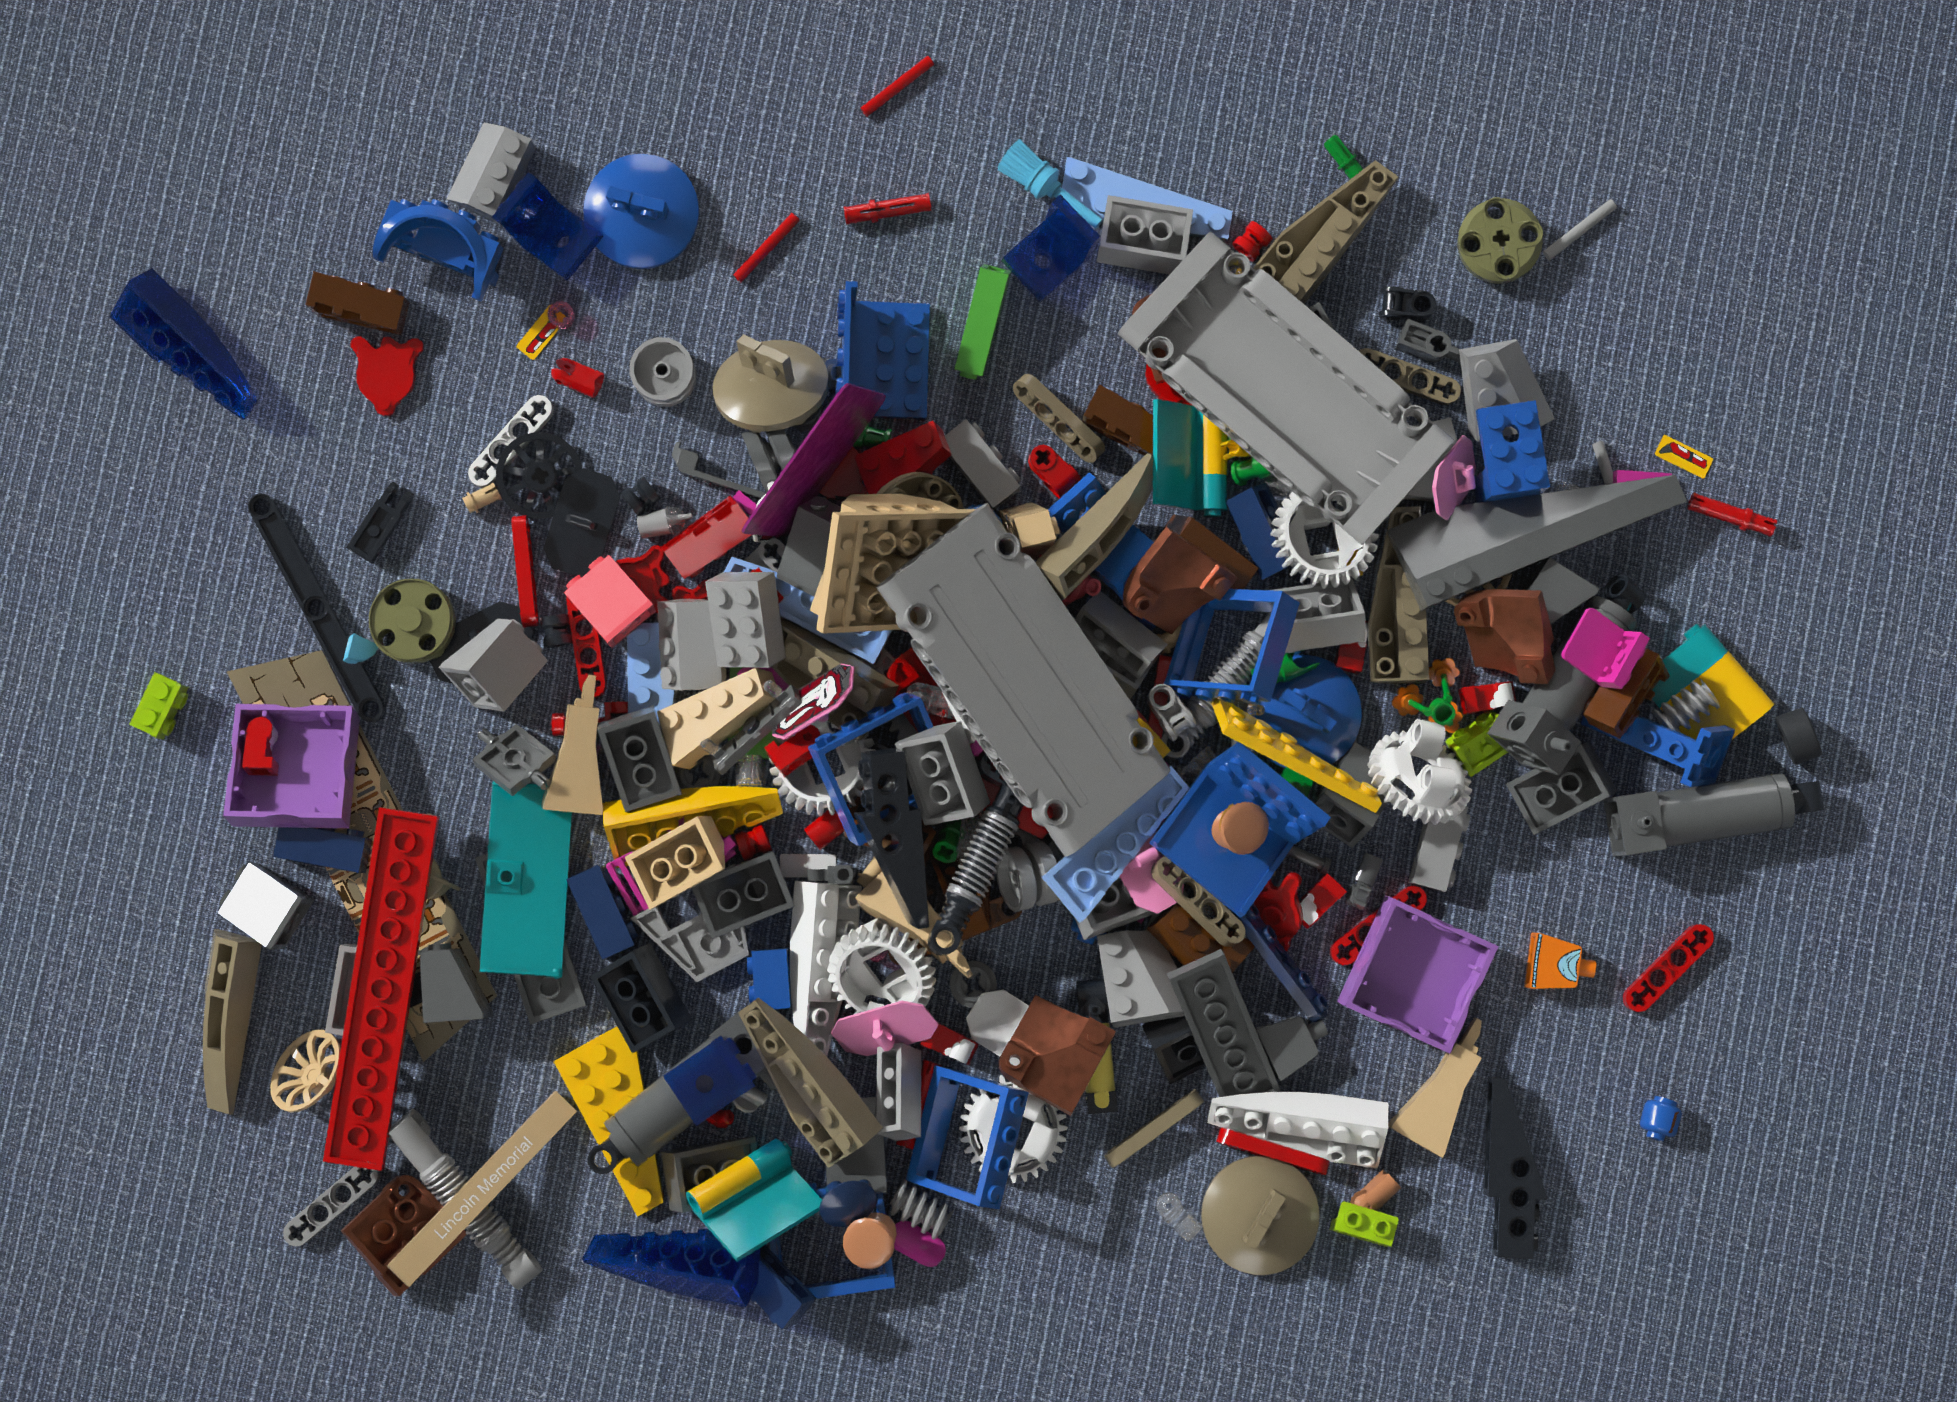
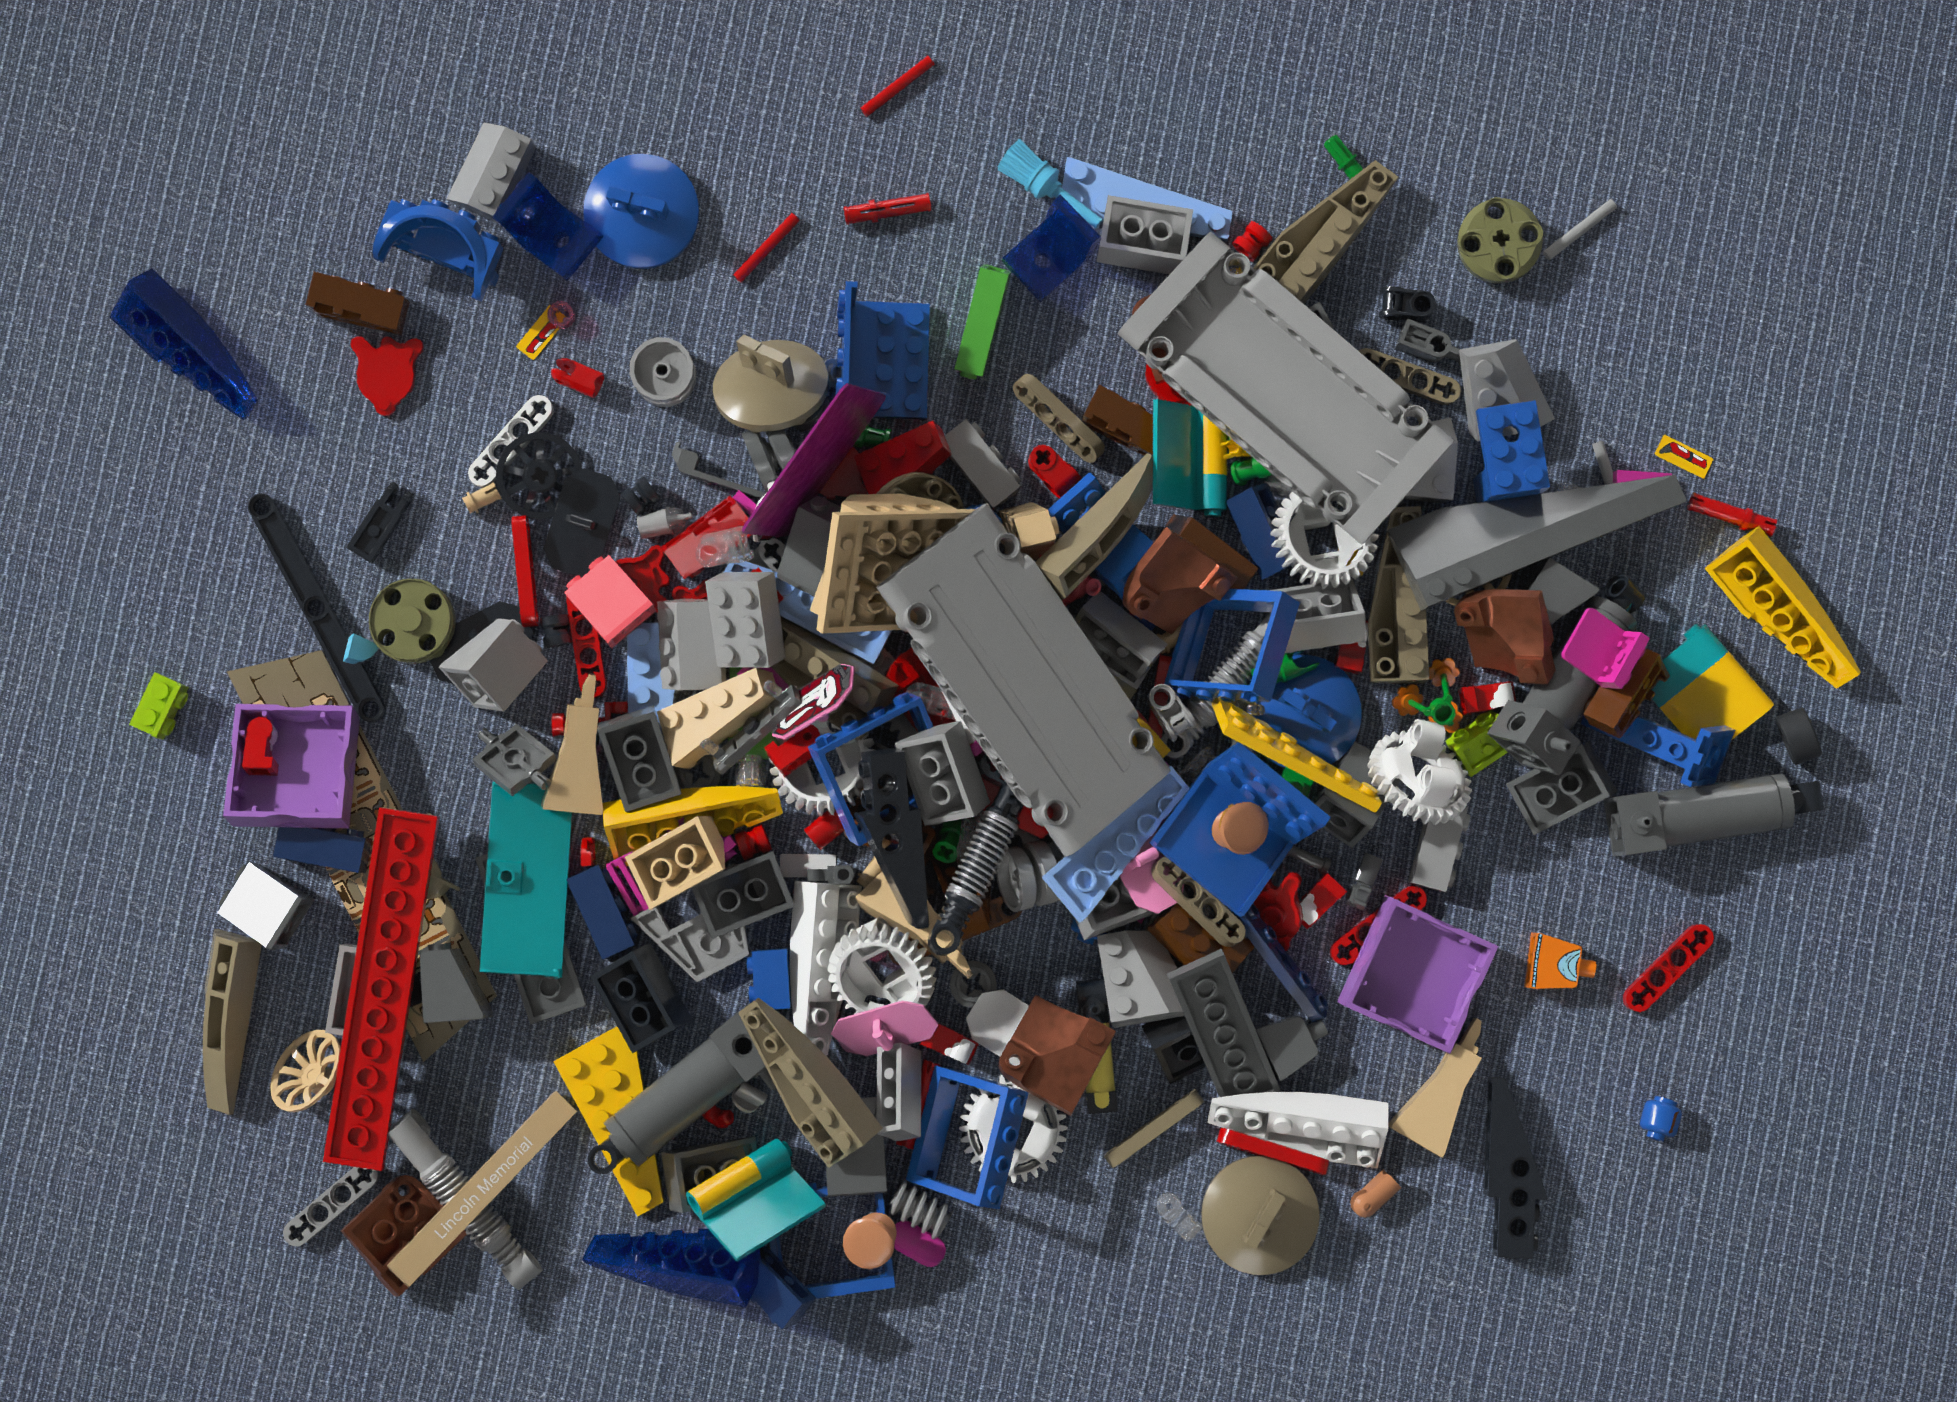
(588, 853): none -> red tile
(728, 1074): clear blue bracket -> none
(730, 544): none -> clear piece
(847, 1202): dark blue dish -> none
(1365, 1224): lime bracket -> none
(1454, 477): bright pink shield -> none
(1687, 707): light grey piece -> none
(1777, 598): none -> yellow wedge

